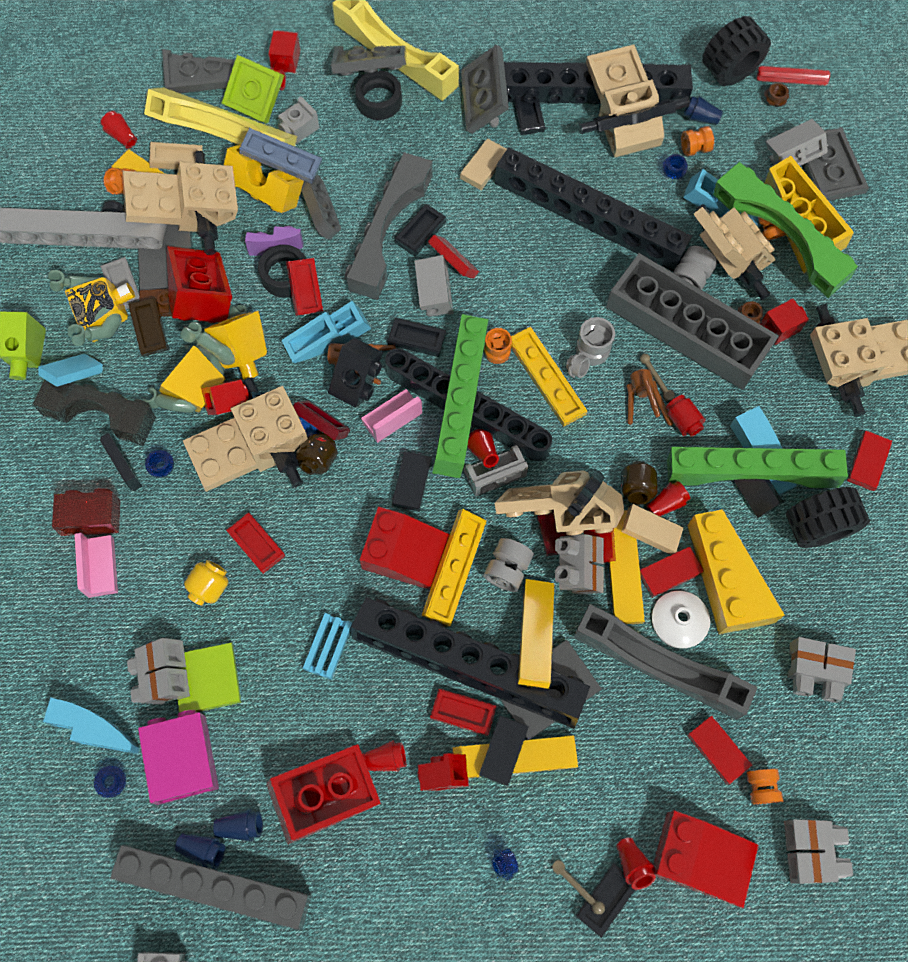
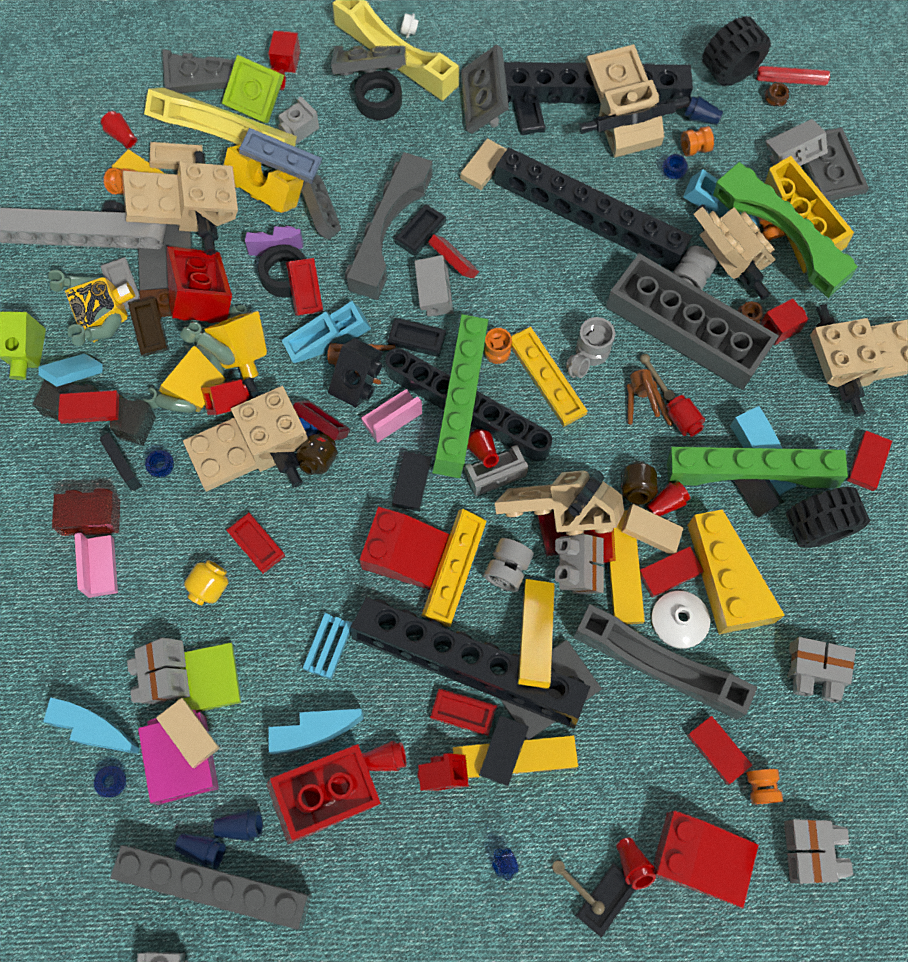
(88, 407): none -> red tile
(187, 733): none -> tan tile
(313, 730): none -> medium azure slope
(409, 25): none -> white plate

